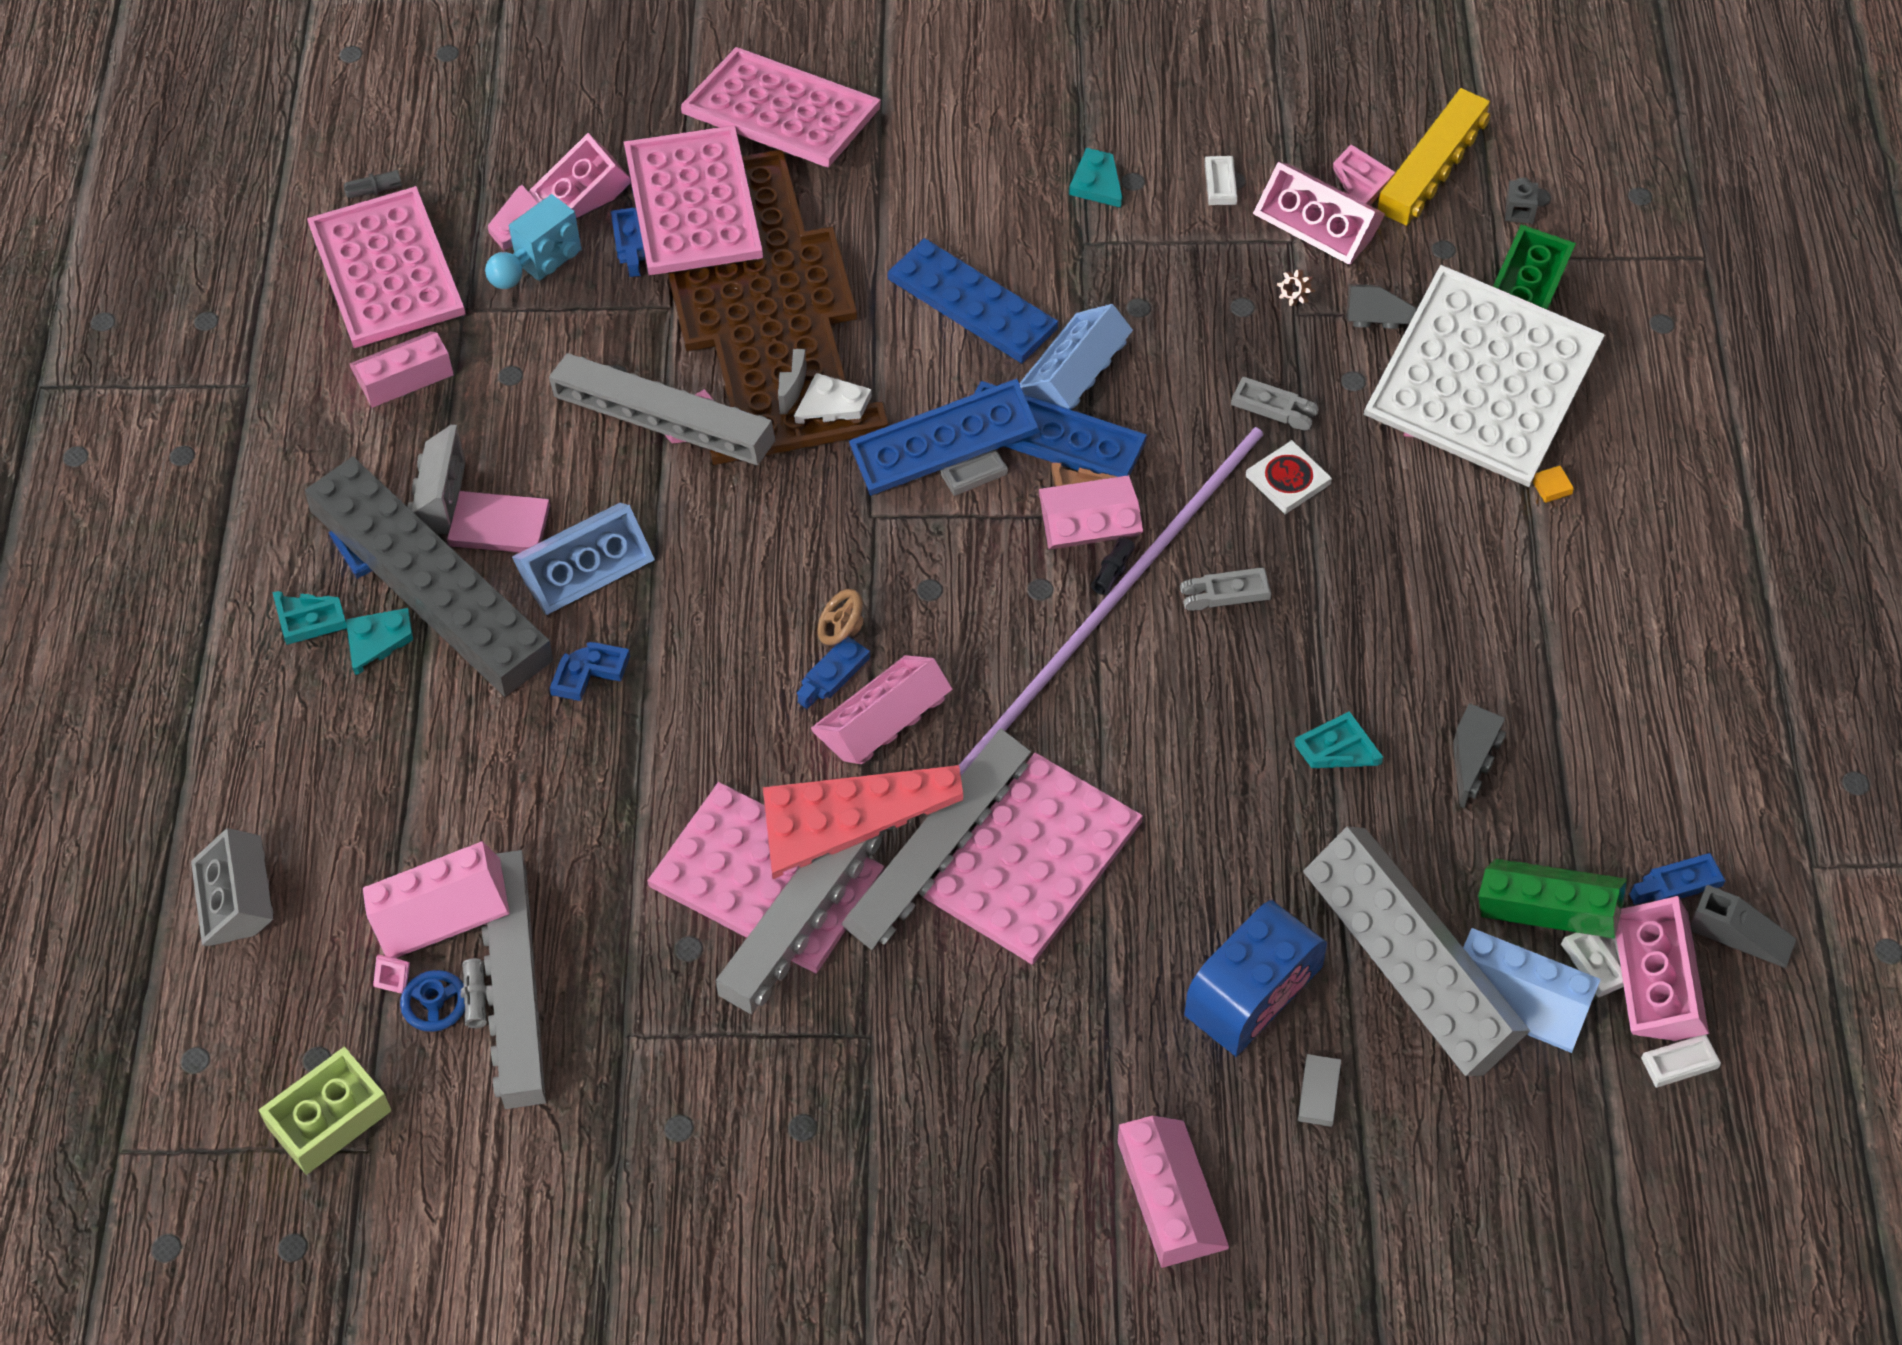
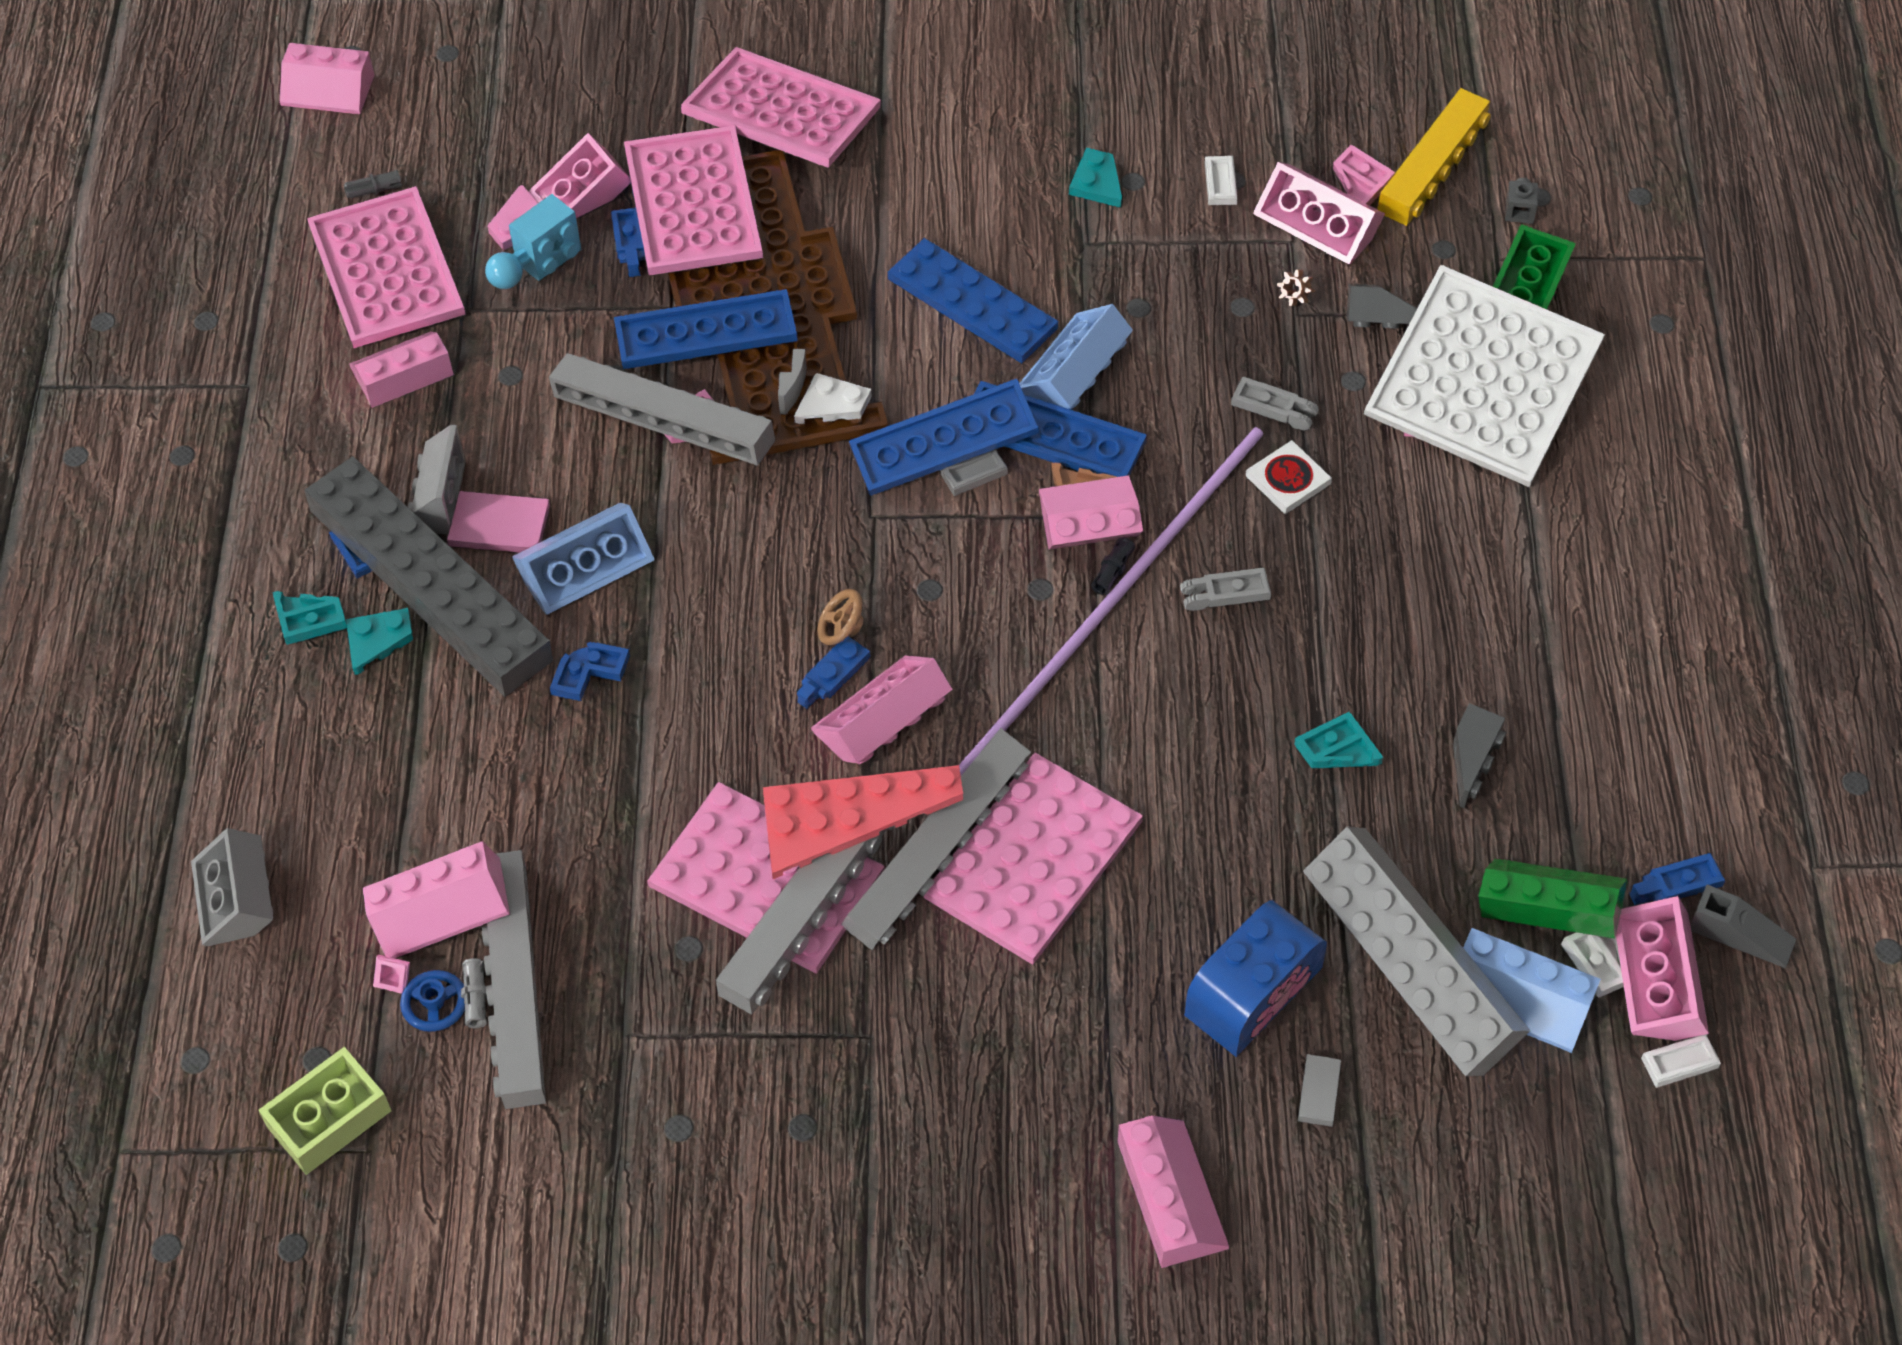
(325, 78): none -> bright pink slope
(705, 329): none -> blue plate
(1552, 484): light orange tile -> none

